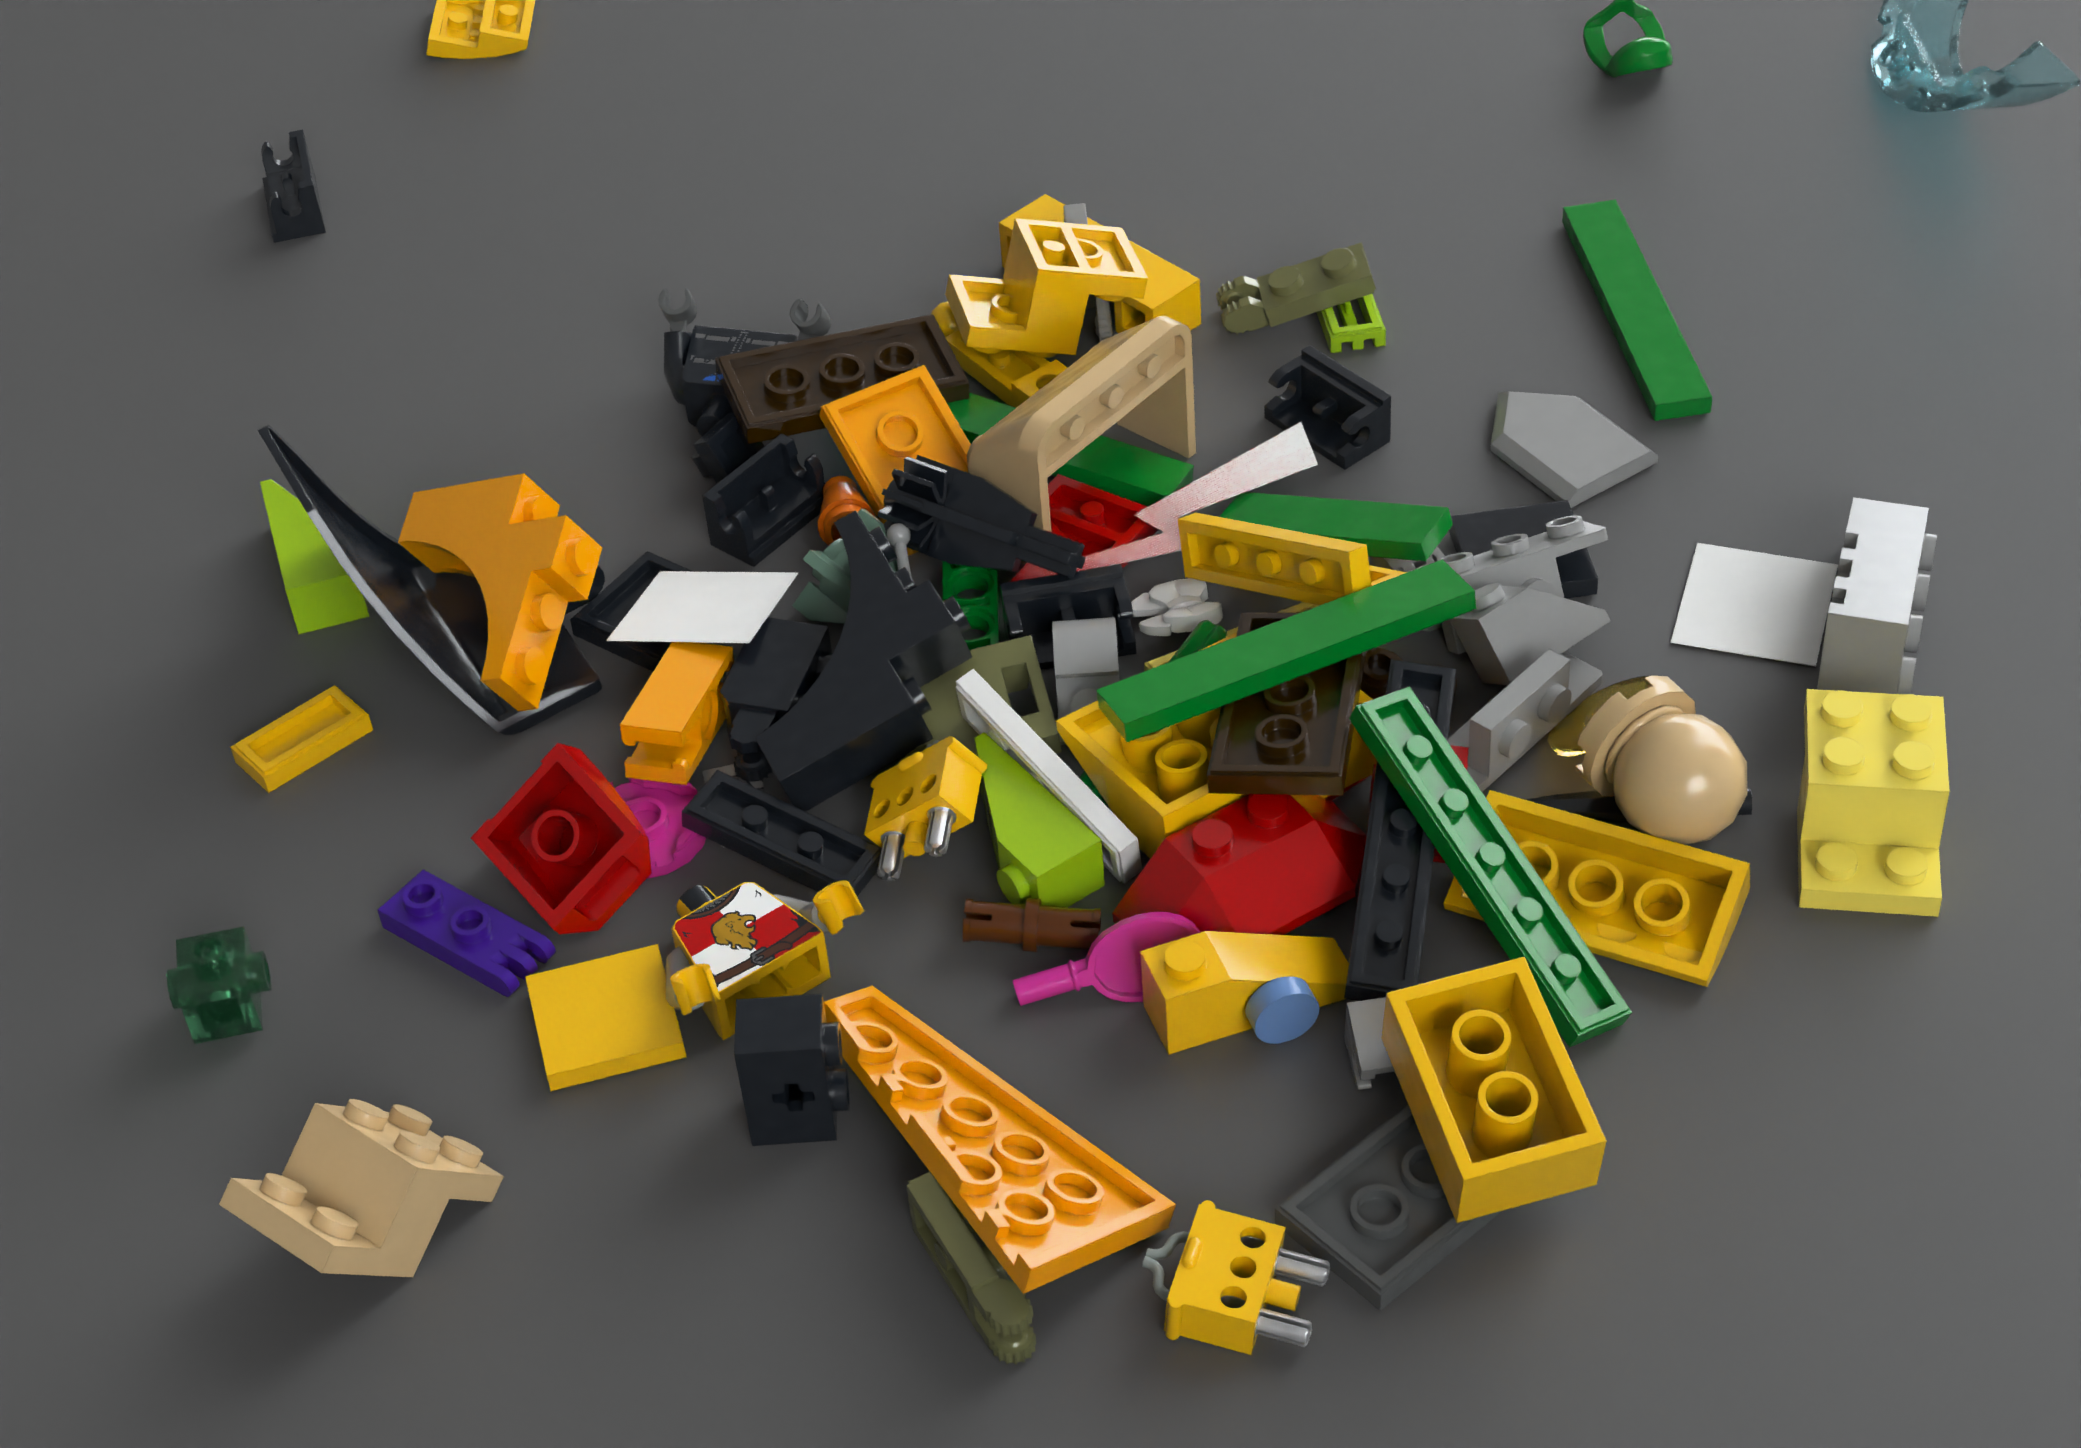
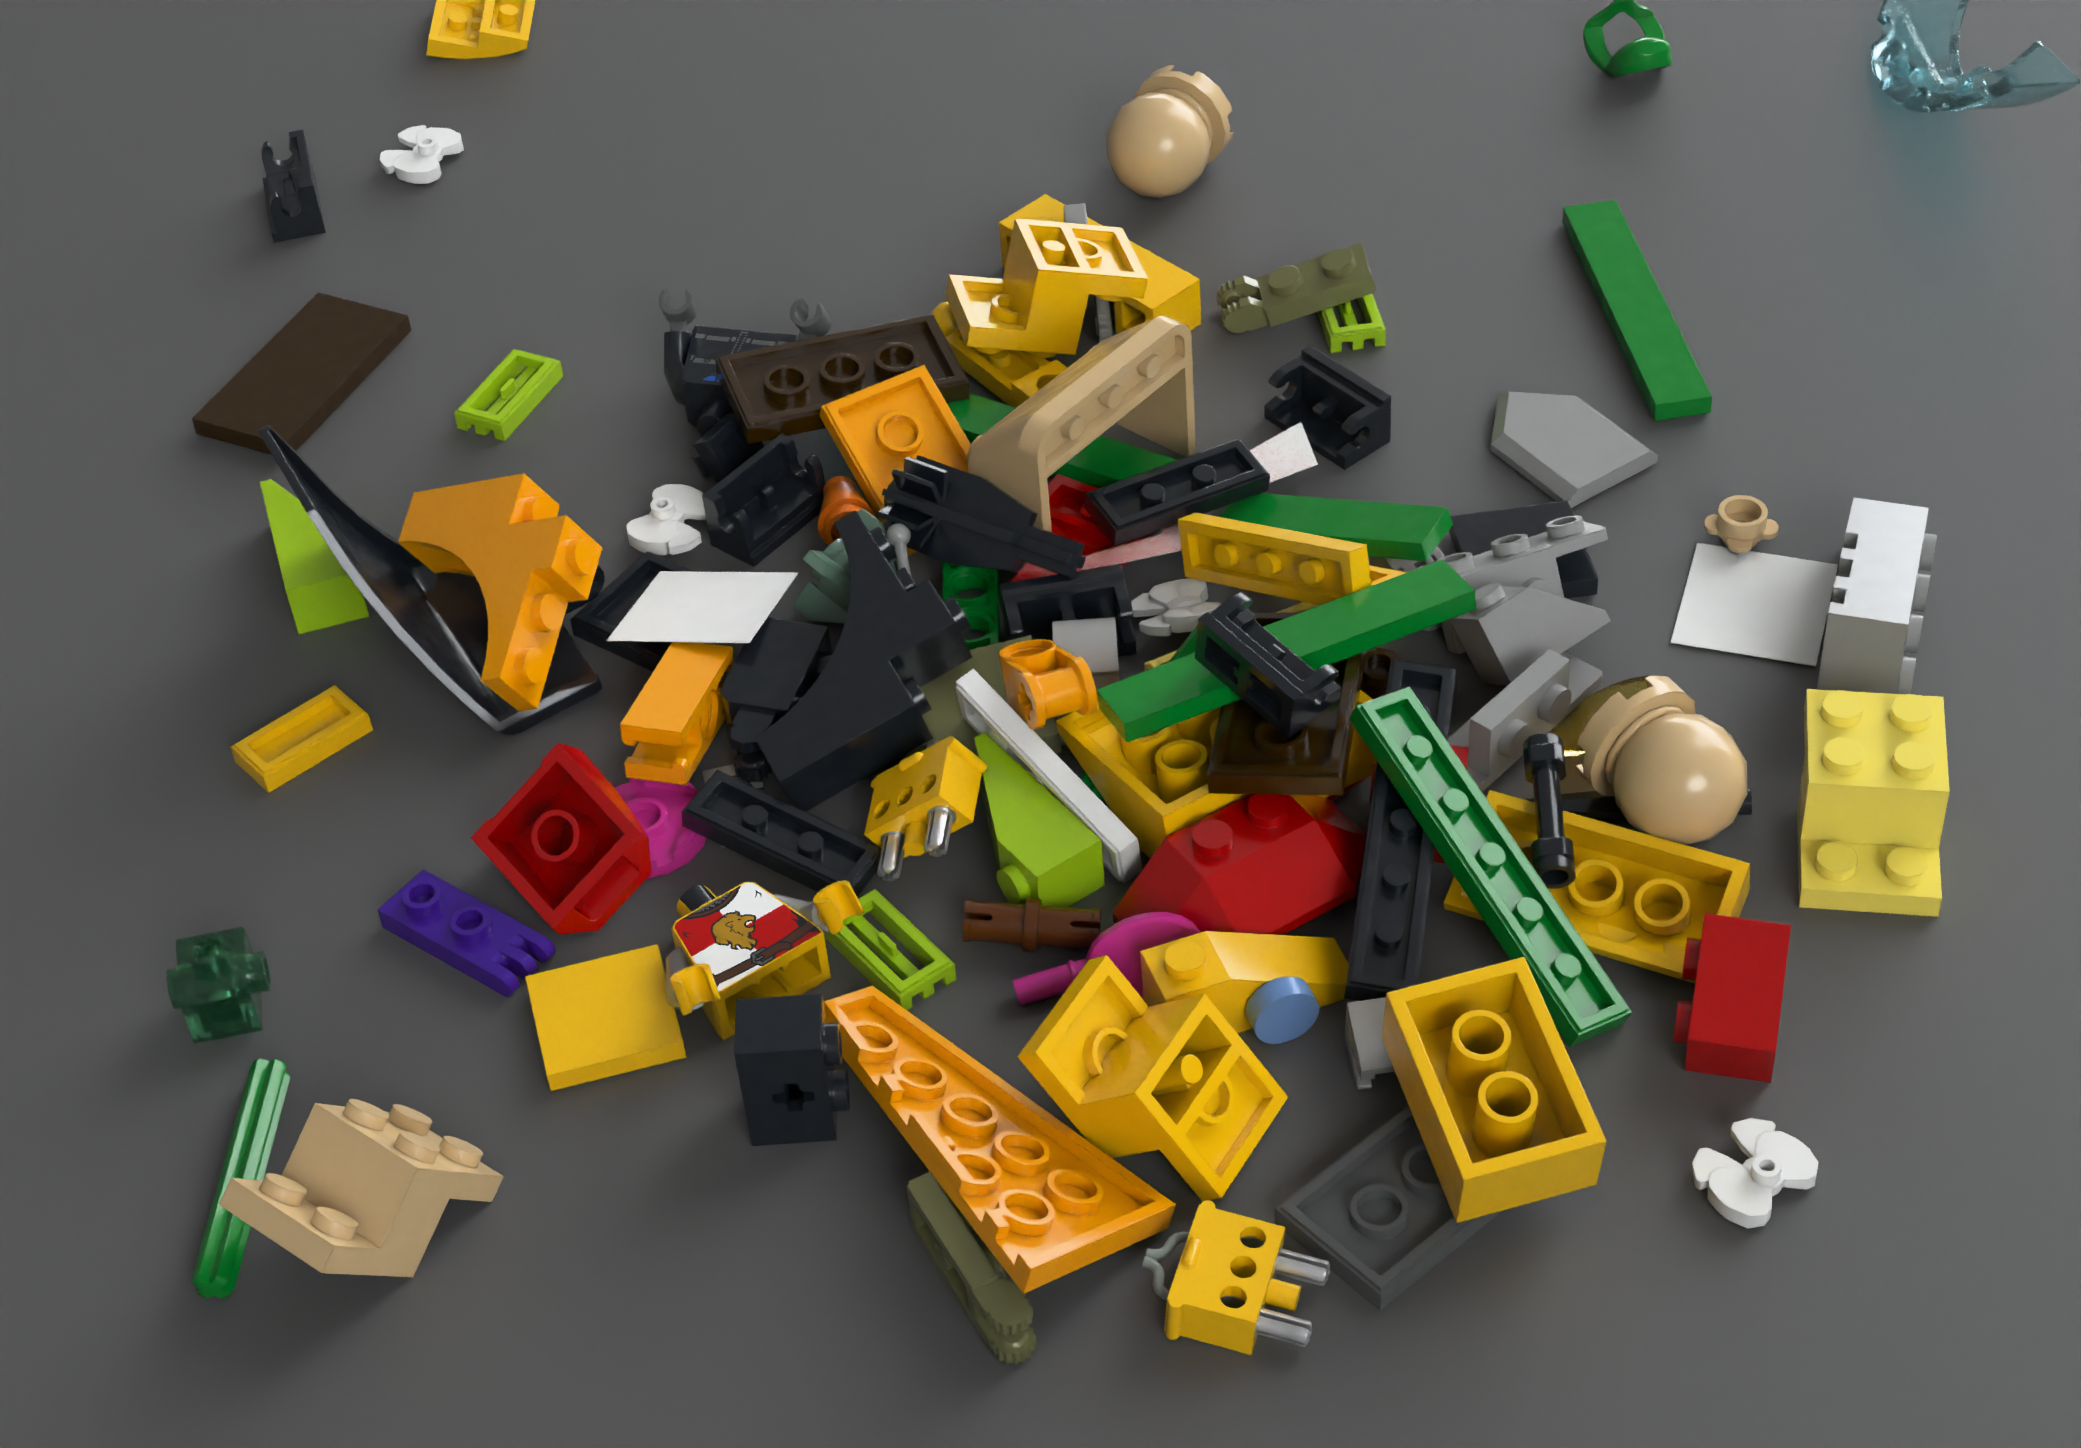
(245, 1158): none -> green axle
(302, 373): none -> dark brown tile
(421, 163): none -> white piece
(517, 397): none -> lime tile
(664, 527): none -> white piece
(914, 981): none -> lime tile
(1046, 681): none -> light orange piece
(1154, 1077): none -> yellow bracket
(1168, 133): none -> tan tile
(1176, 490): none -> black tile
(1262, 667): none -> black hinge
(1552, 850): none -> black bar
(1735, 999): none -> red brick
(1741, 523): none -> tan plate
(1746, 1190): none -> white piece

